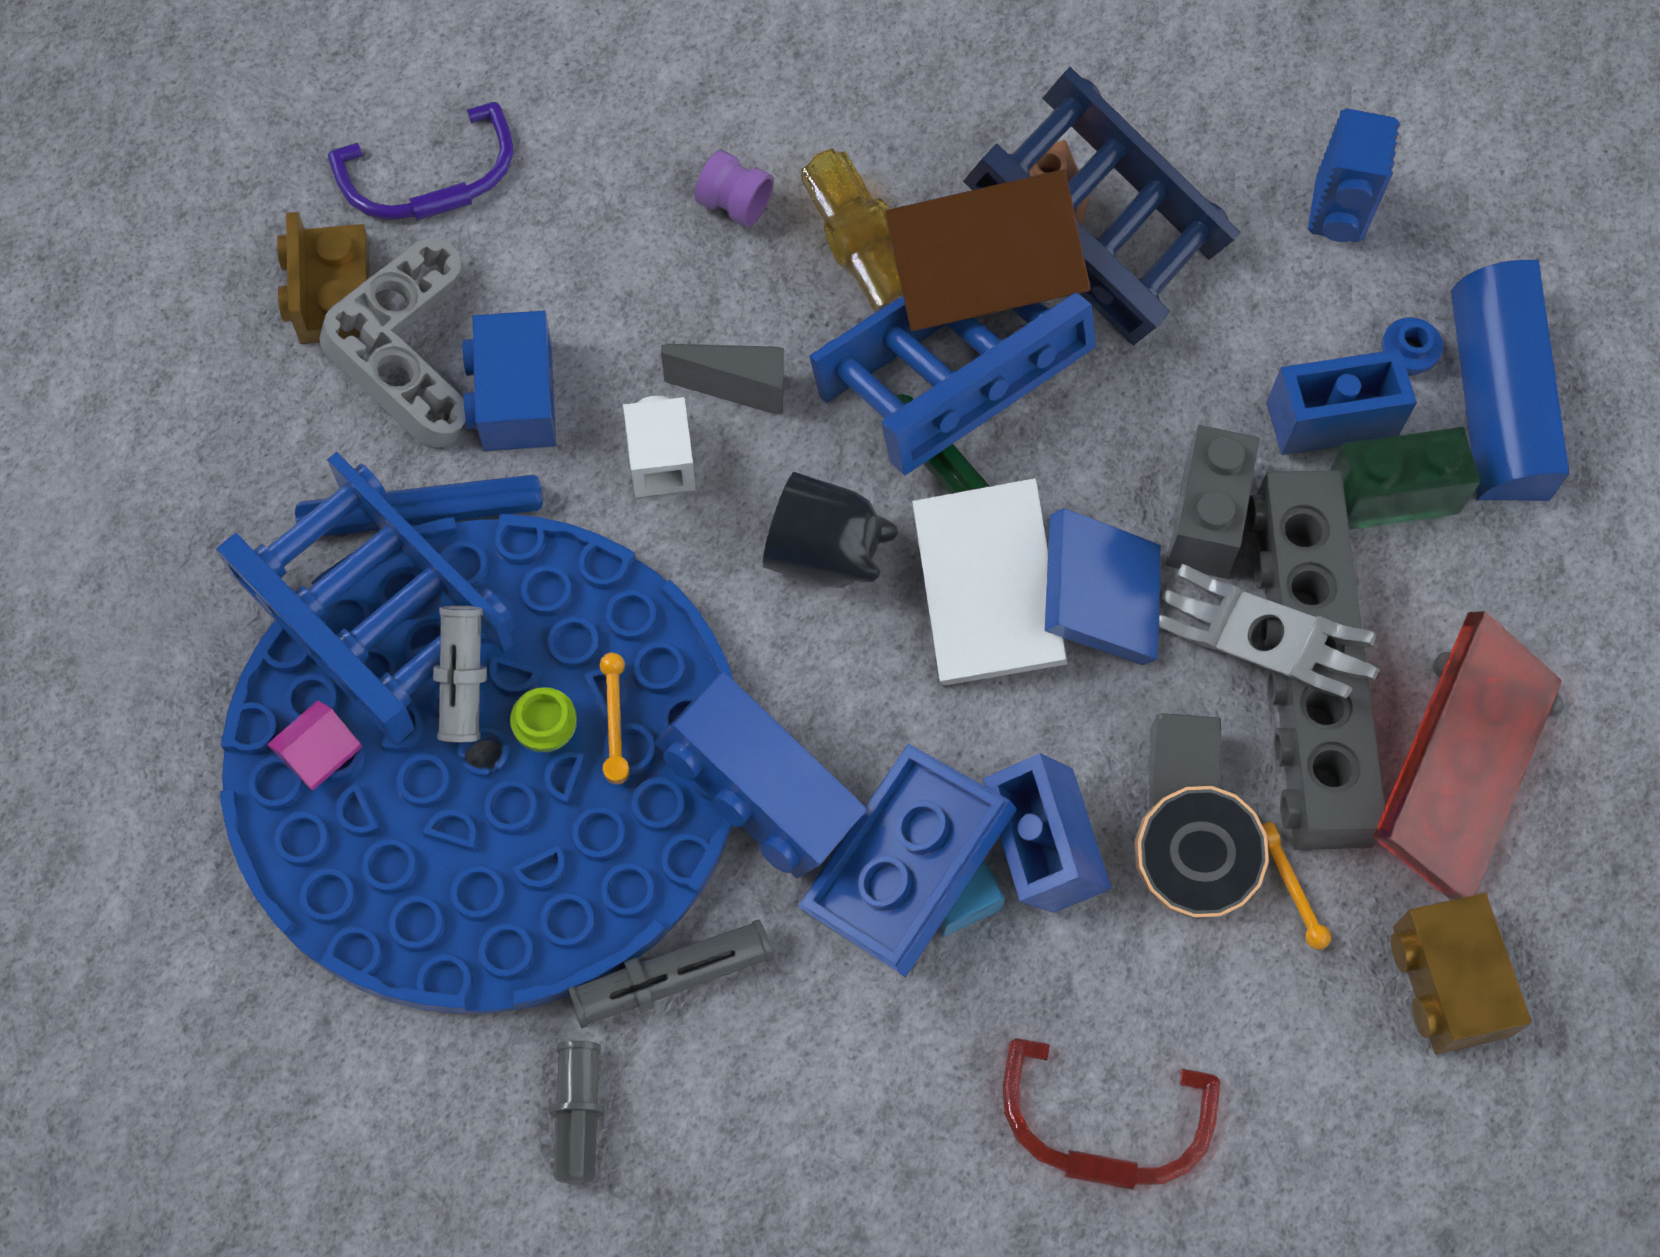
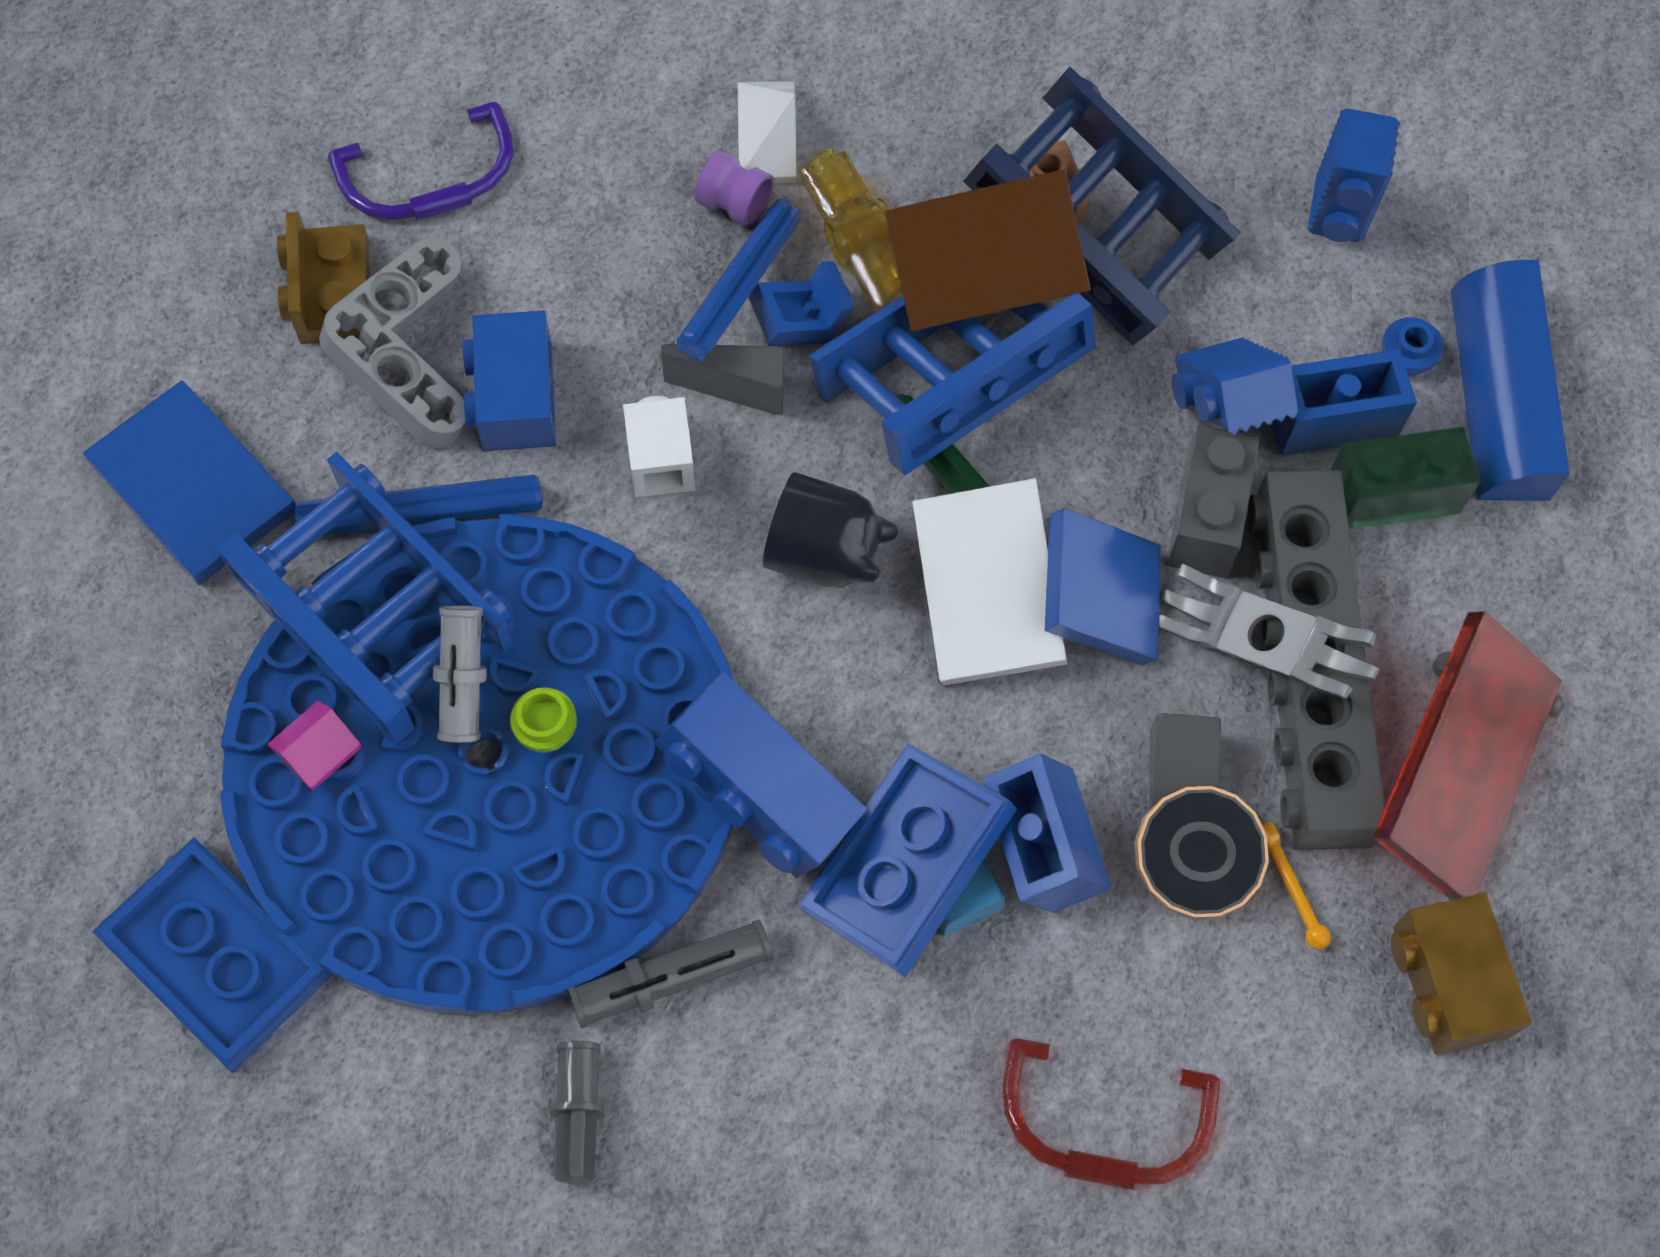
(189, 480): none -> blue tile
(212, 954): none -> blue tile
(615, 767): light orange hinge -> none
(738, 280): none -> blue axle
(768, 128): none -> white slope
(802, 309): none -> blue bracket
(1235, 385): none -> blue brick

